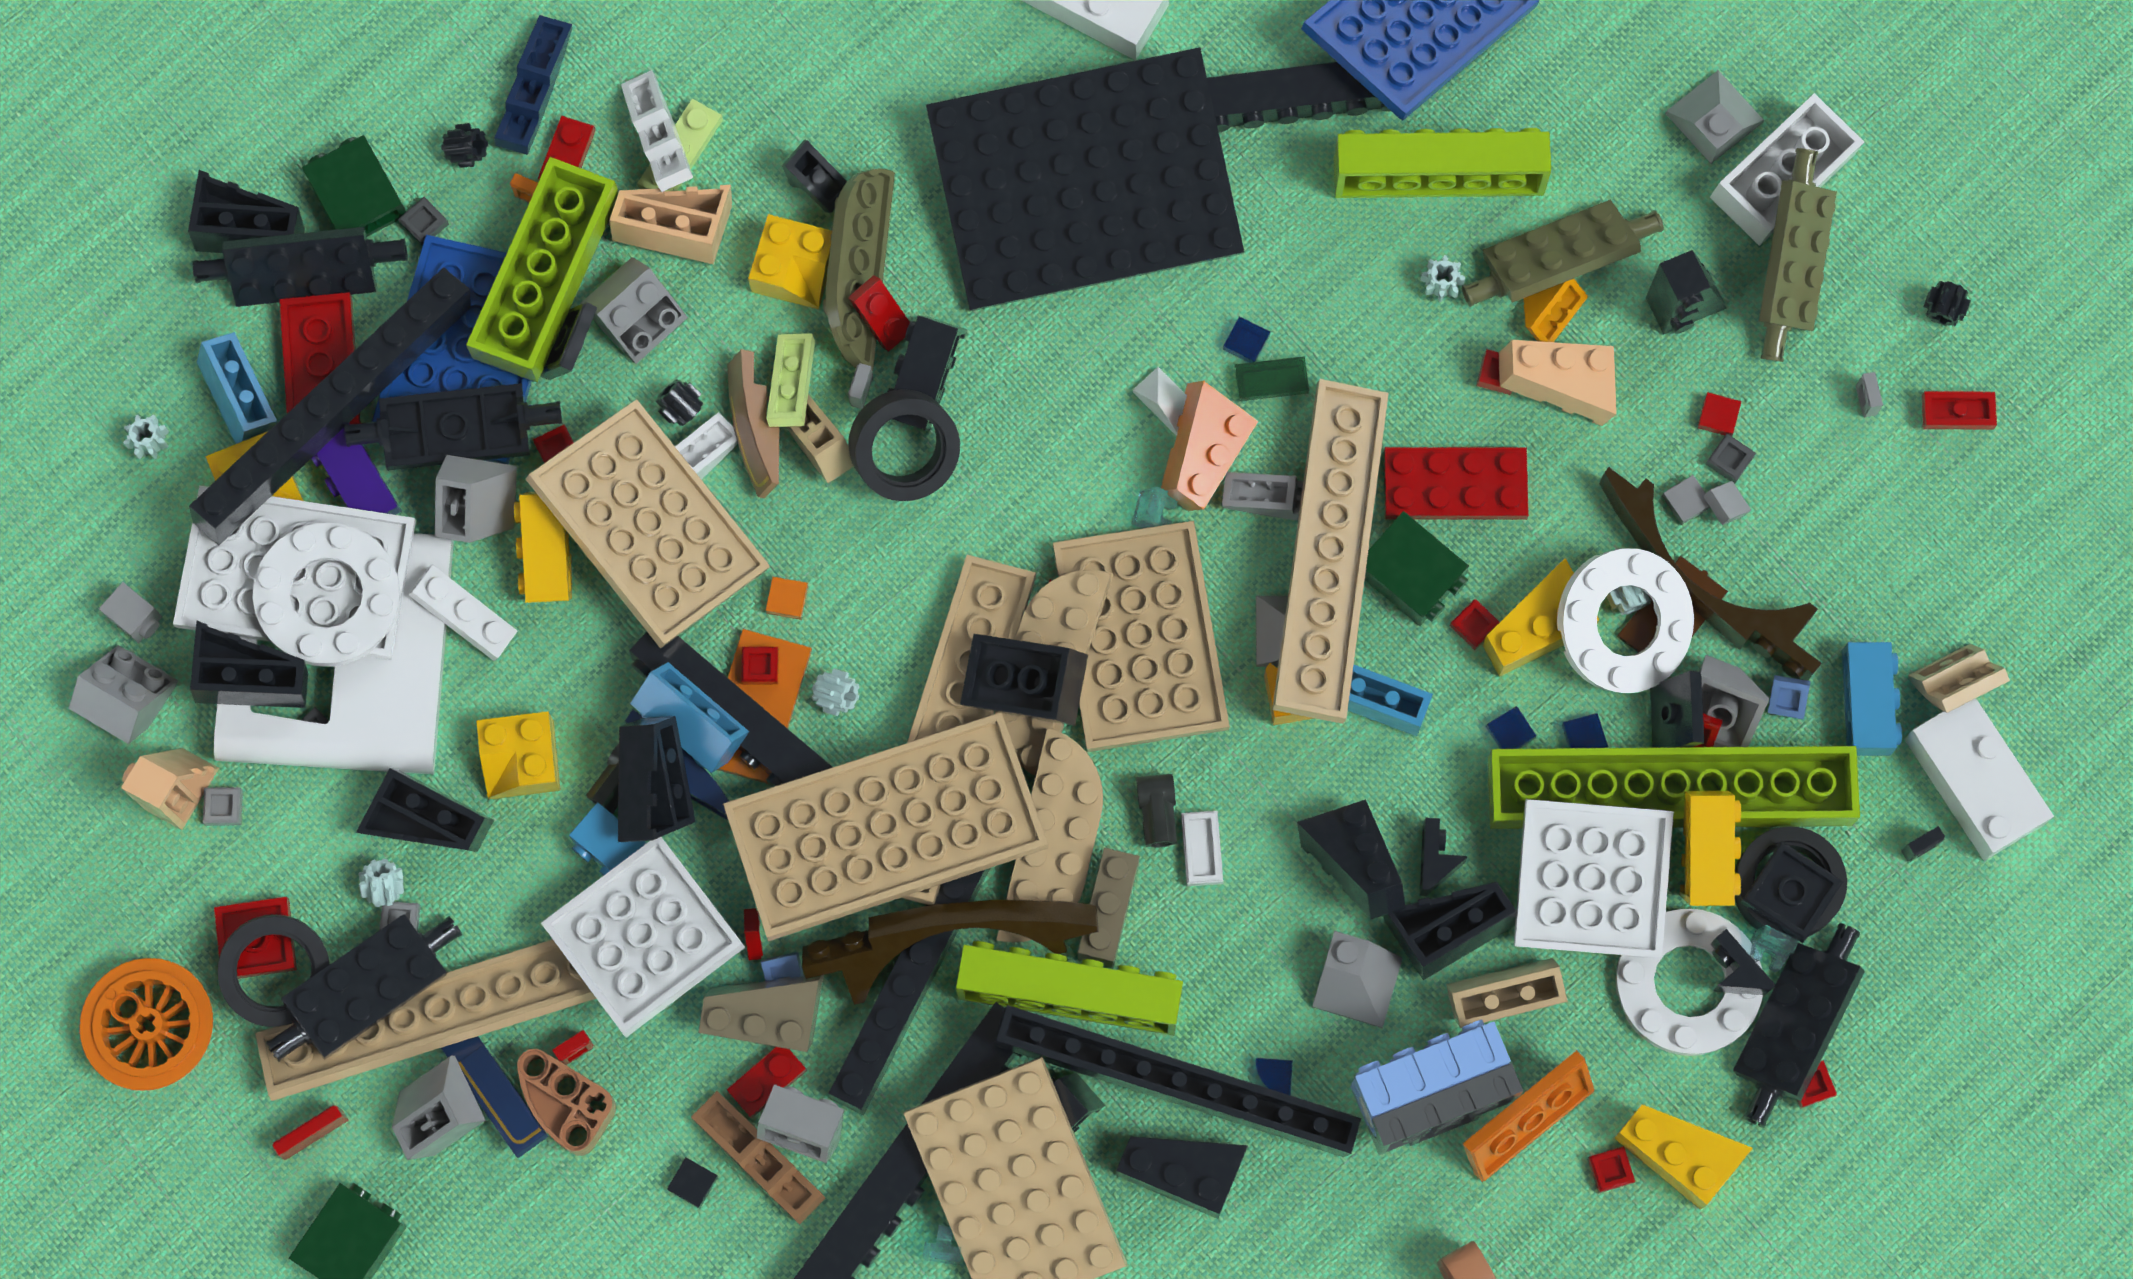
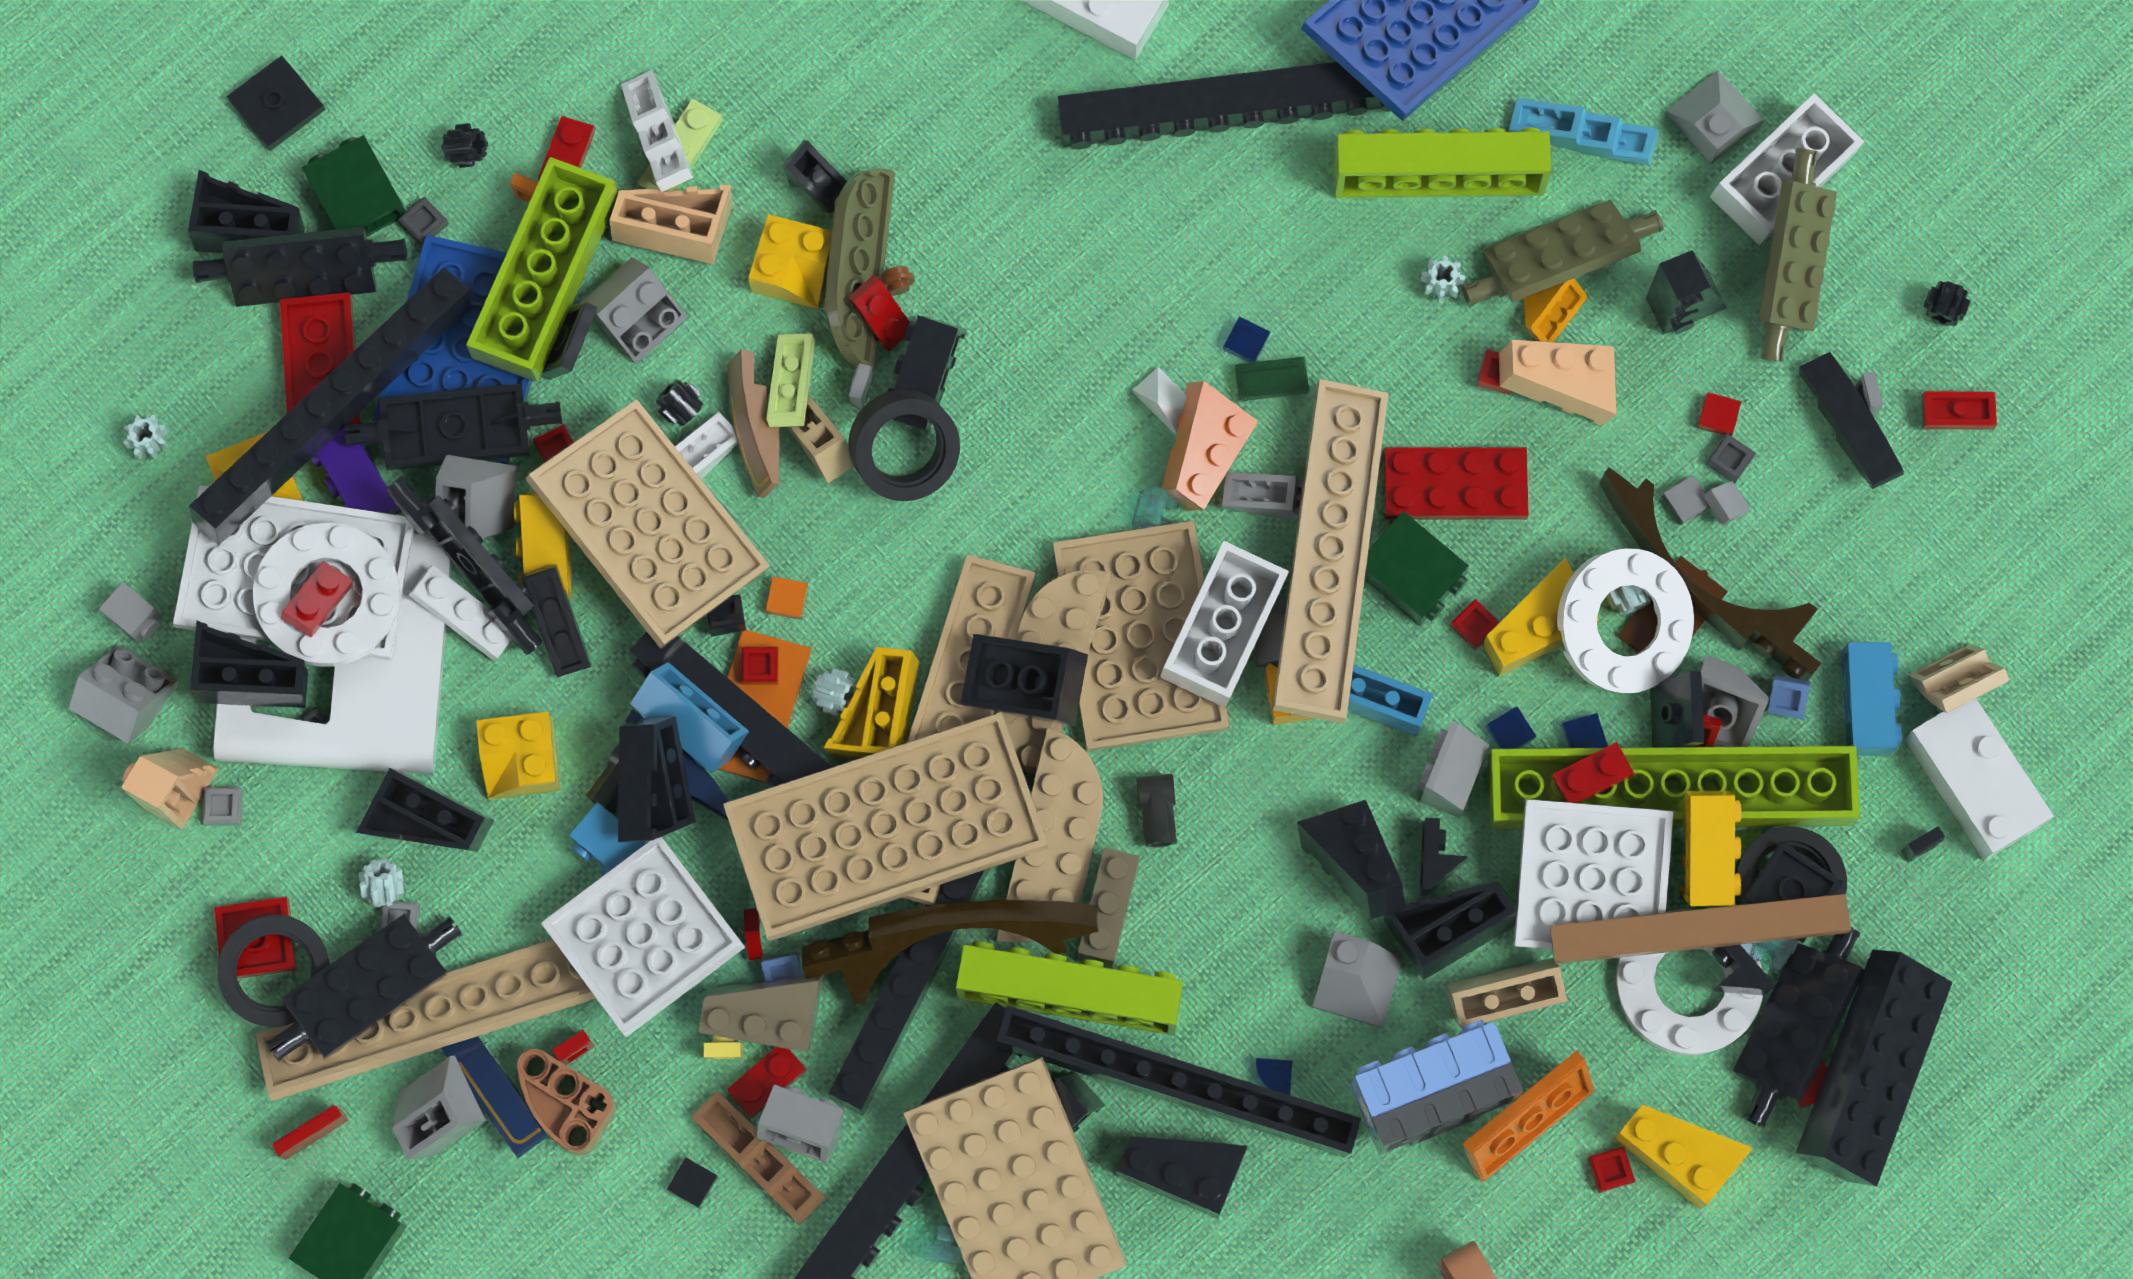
(107, 999): orange piece -> none
(235, 387): dark azure brick -> none
(276, 103): none -> black plate
(317, 599): none -> red plate
(464, 548): none -> black plate
(533, 84): dark blue slope -> none
(556, 621): none -> black tile
(723, 1049): none -> light yellow plate
(727, 617): none -> black tile
(879, 708): none -> yellow wedge
(897, 280): none -> dark orange plate
(1085, 179): black plate -> none
(1202, 848): white tile -> none
(1224, 624): none -> white brick
(1457, 764): none -> light grey slope
(1586, 132): none -> medium azure slope
(1593, 774): none -> red plate
(1700, 929): none -> medium nougat tile
(1852, 420): none -> black slope
(1874, 1067): none -> black brick

